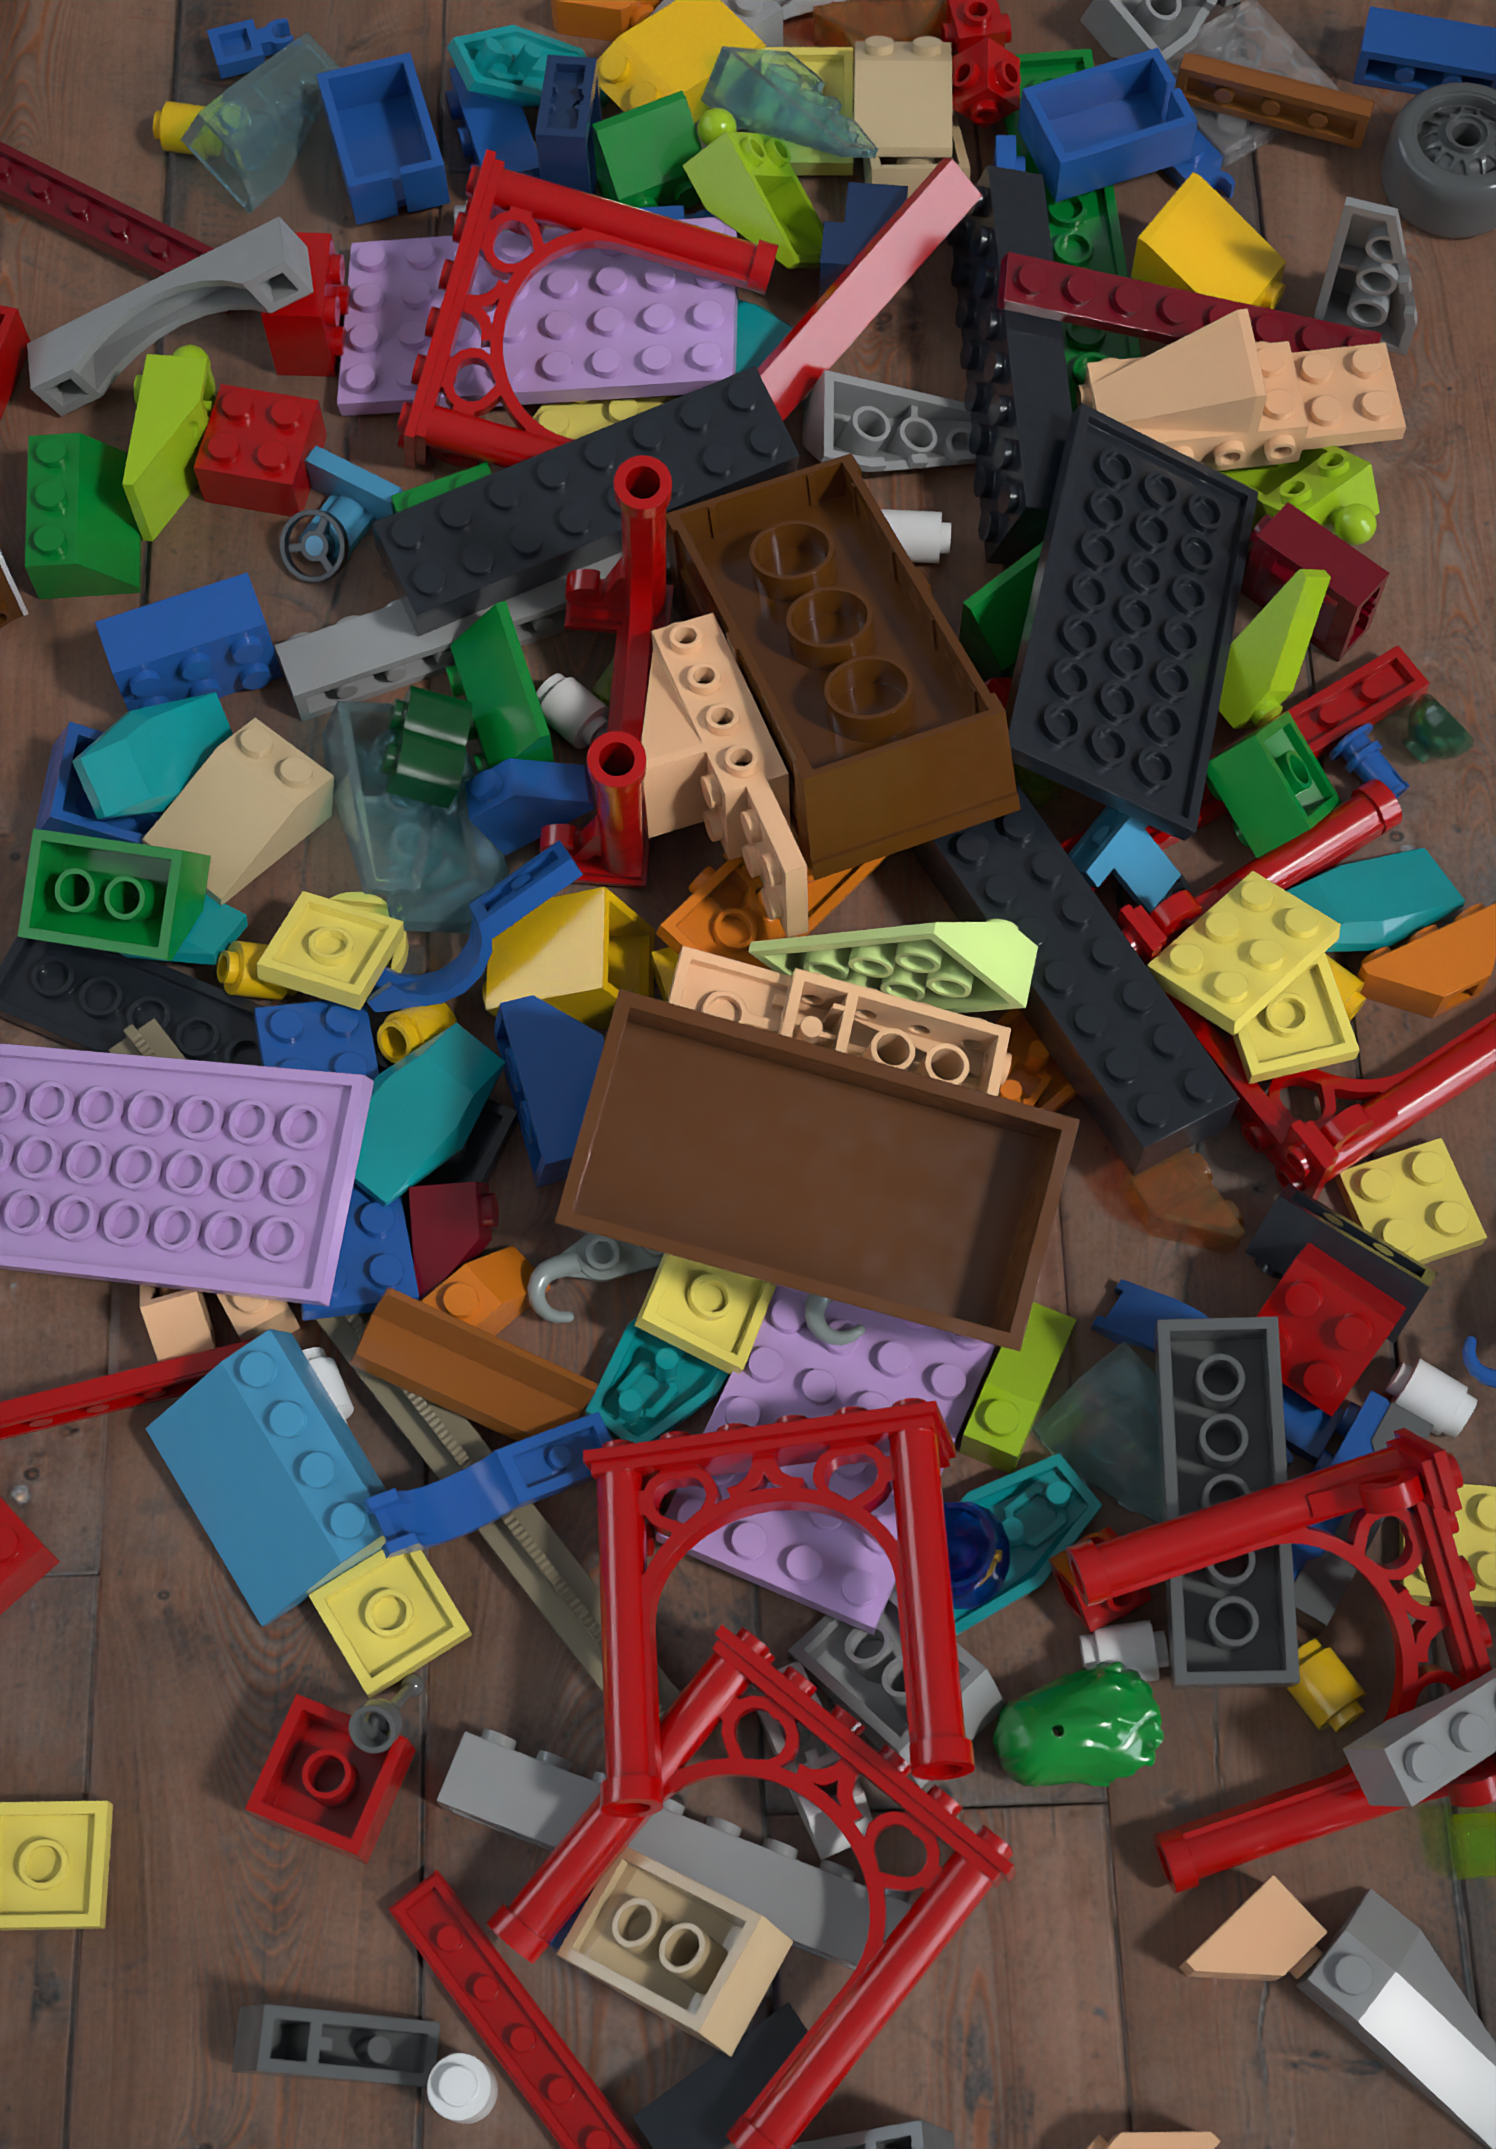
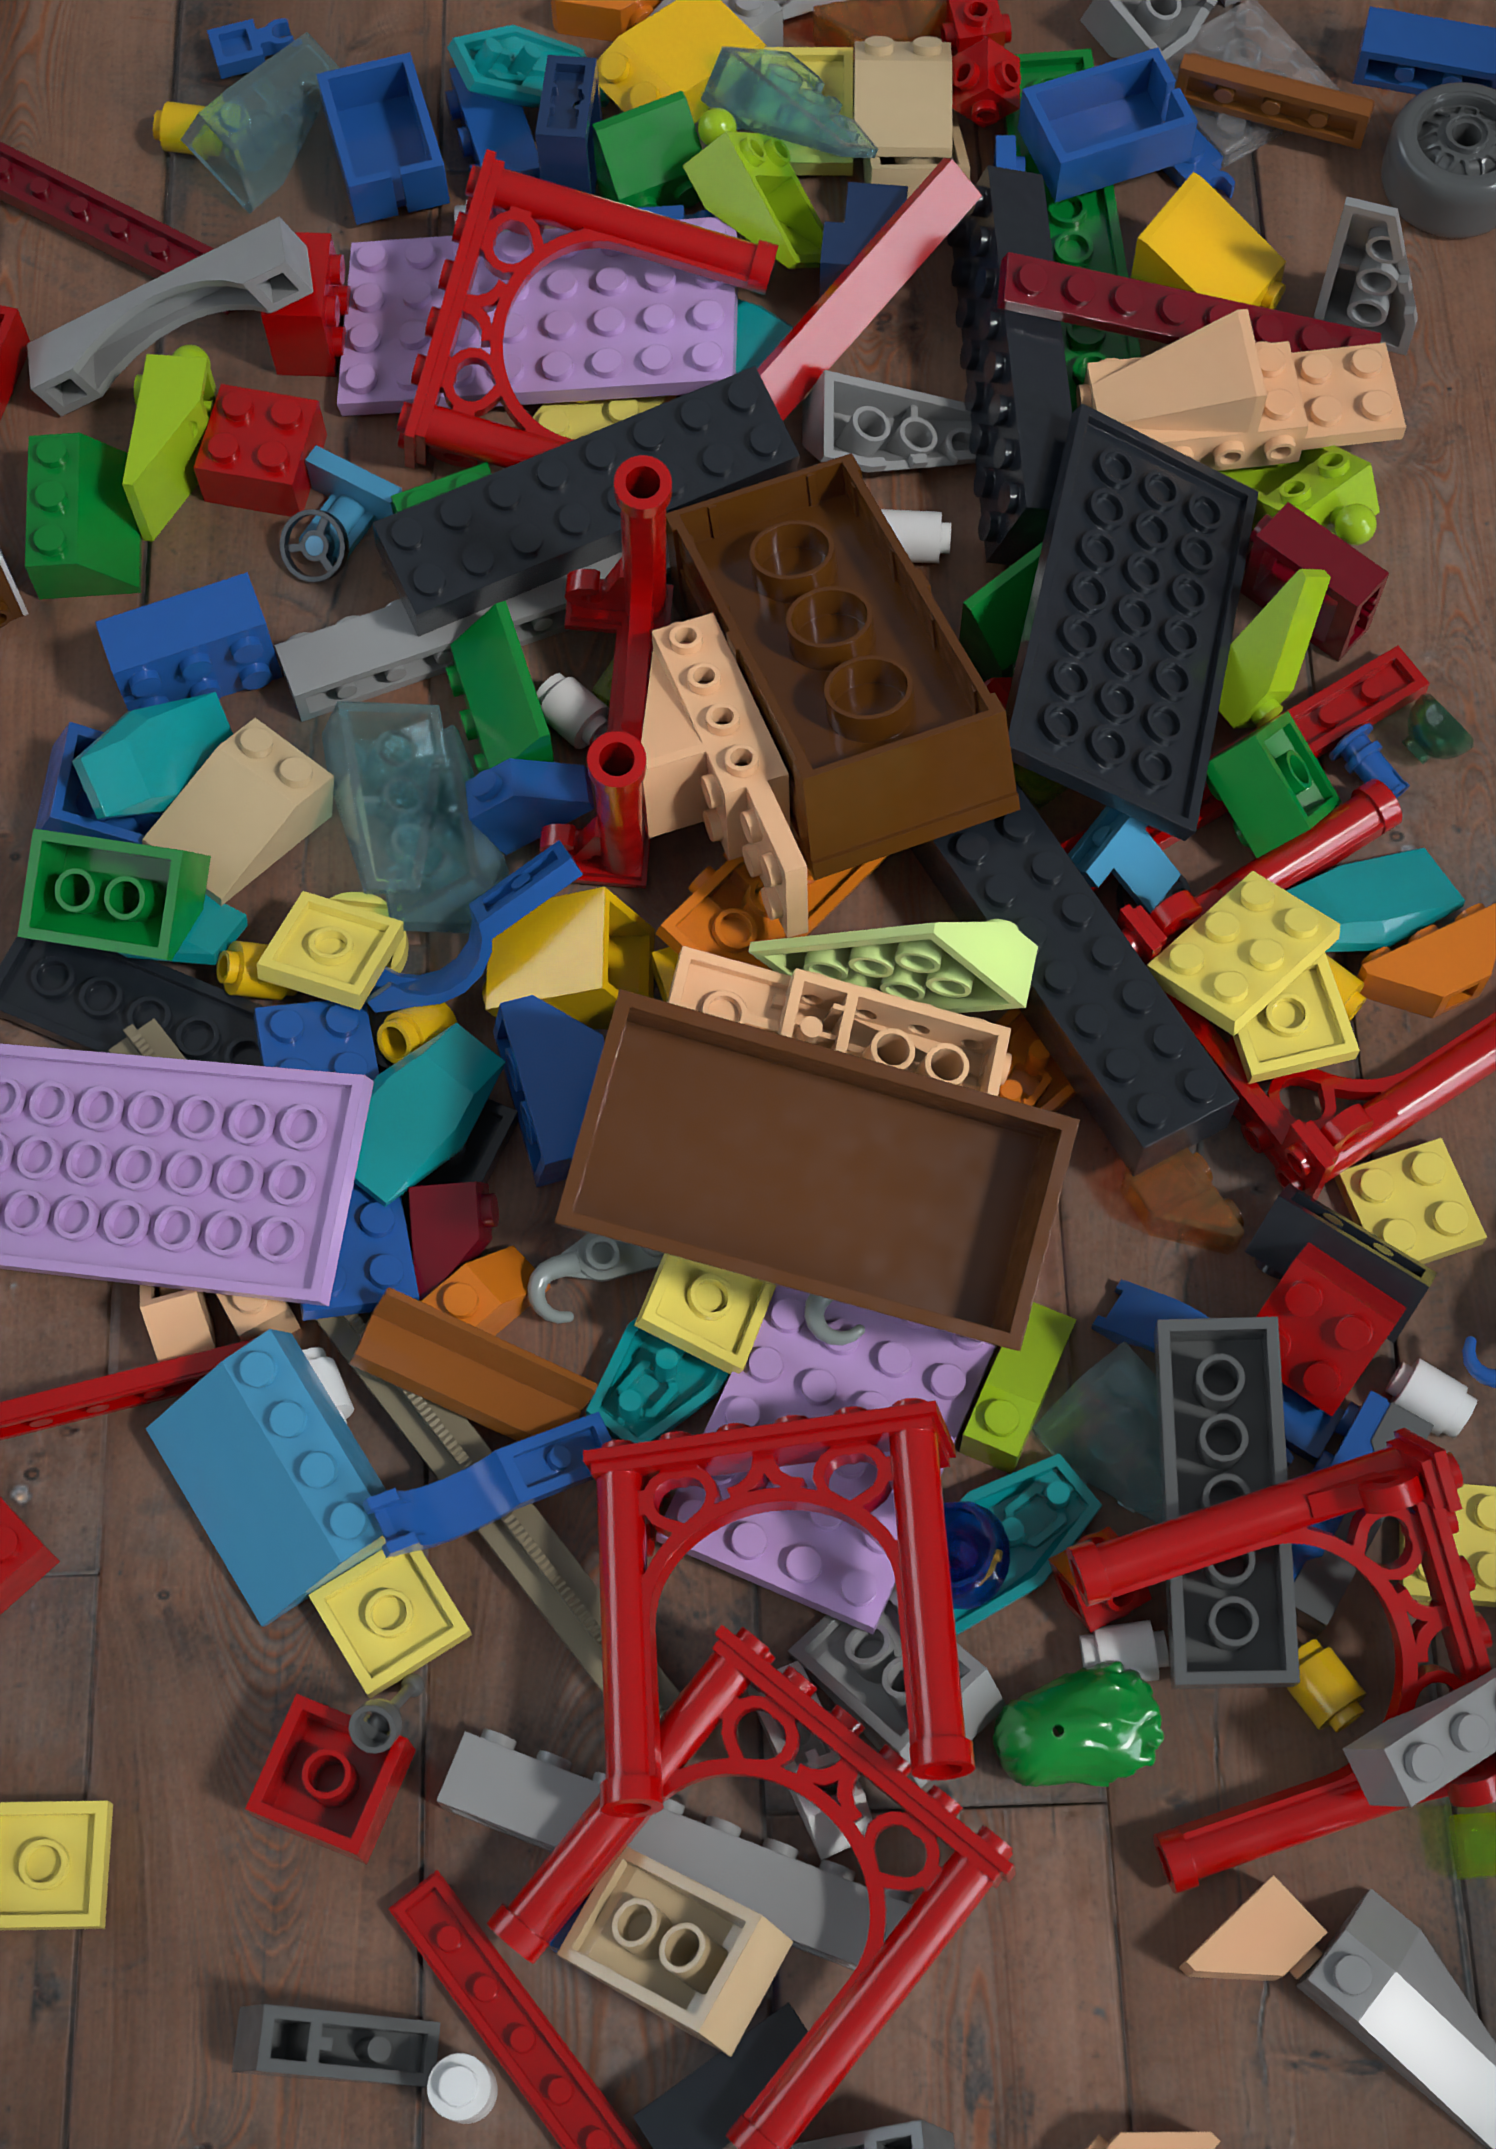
(427, 746): dark green brick -> none

